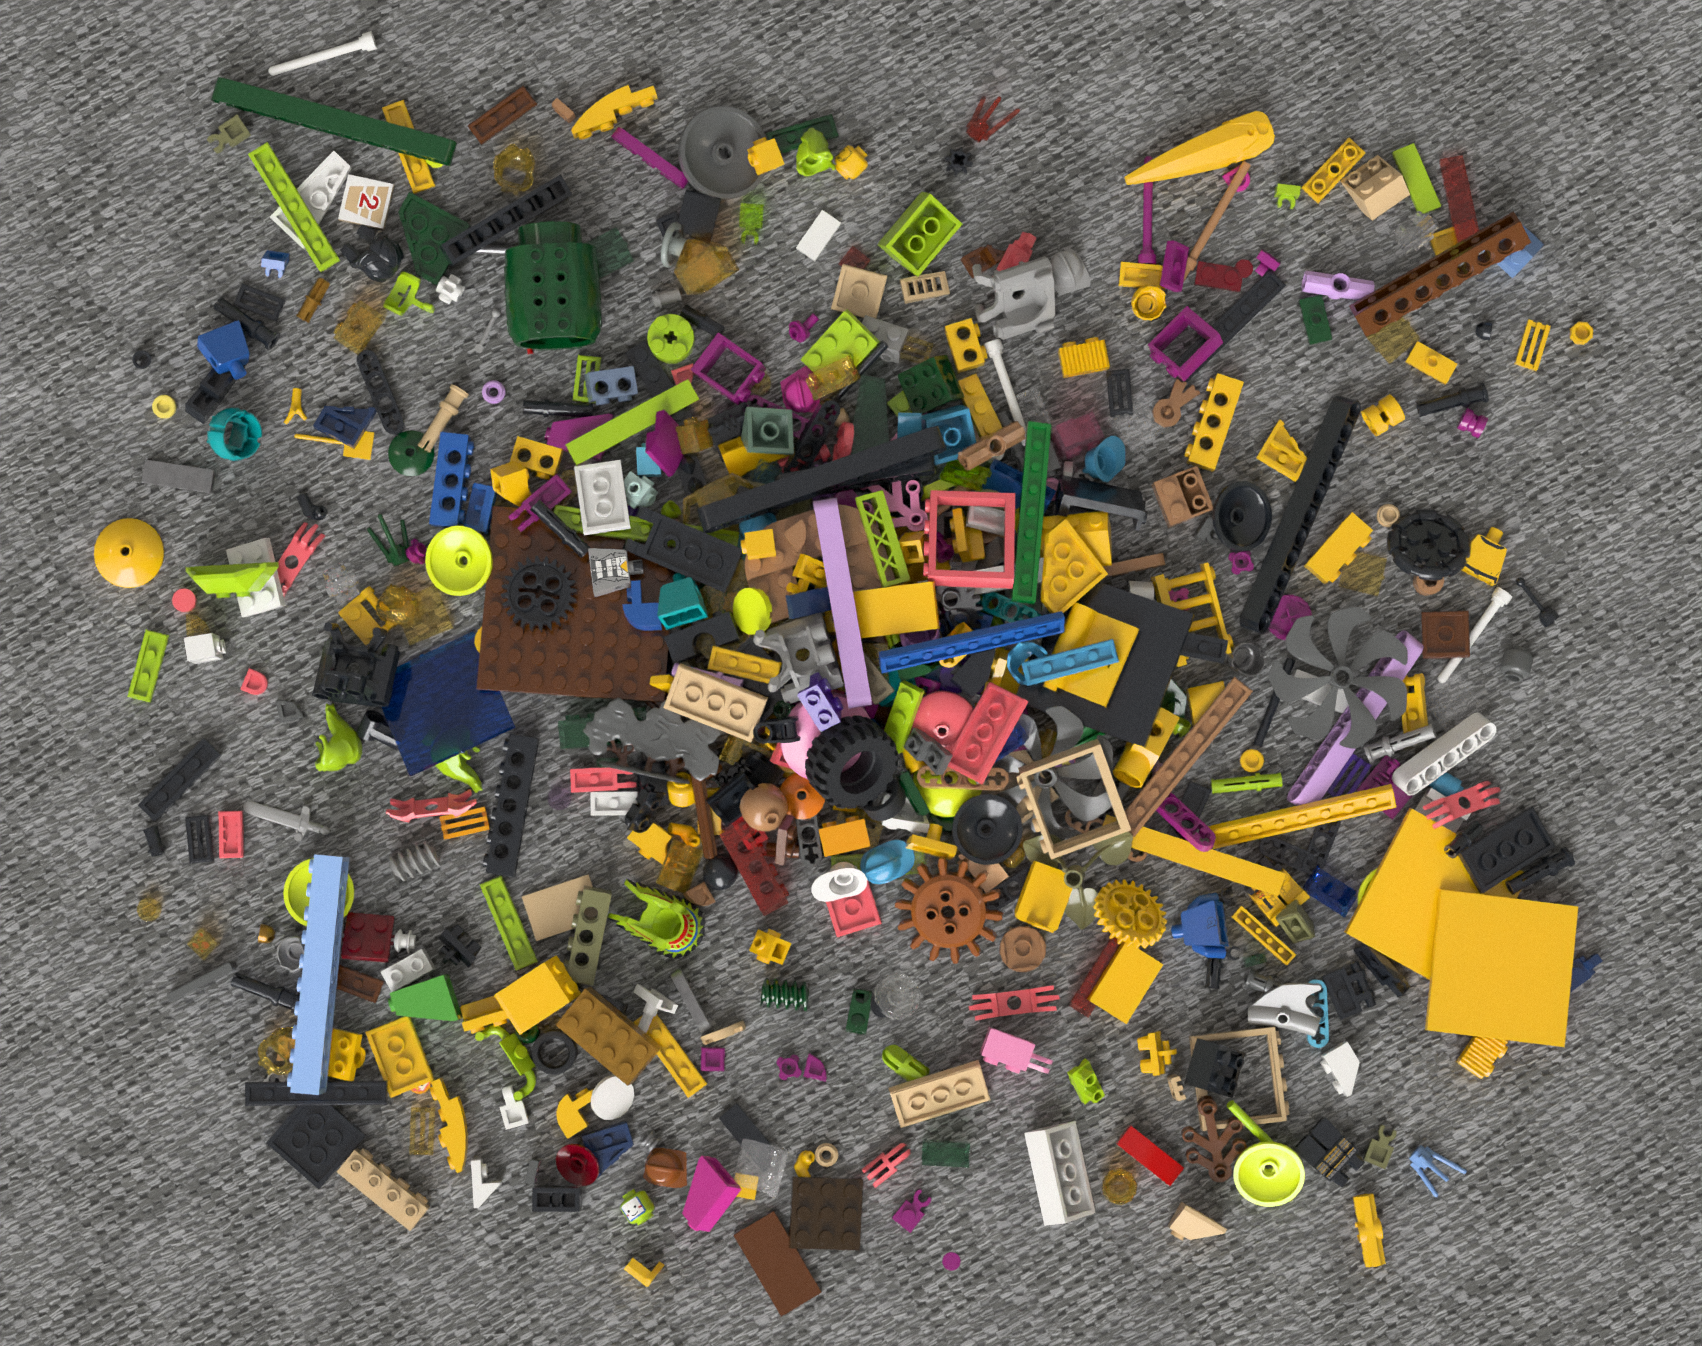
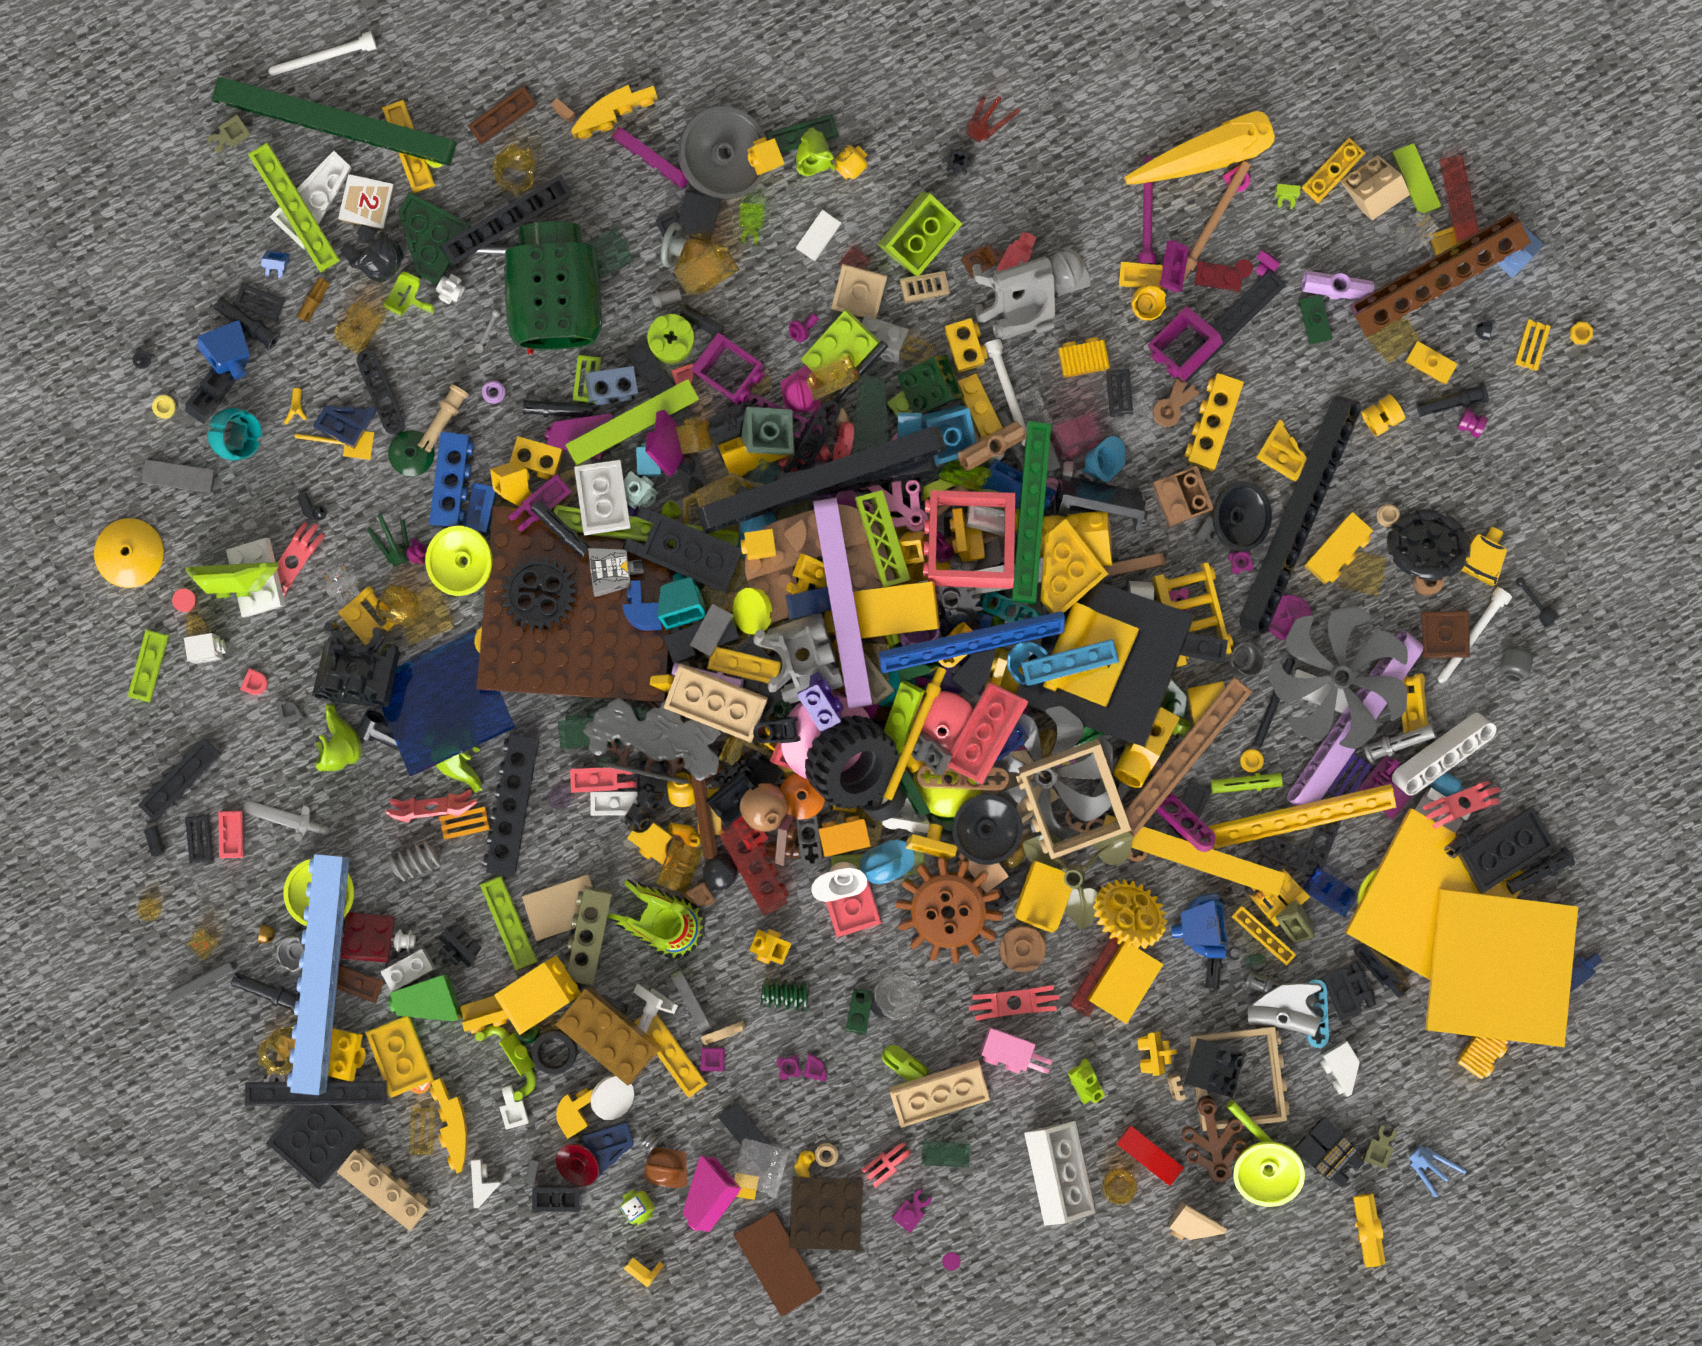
(711, 630): none -> flat silver tile
(932, 690): none -> yellow bar

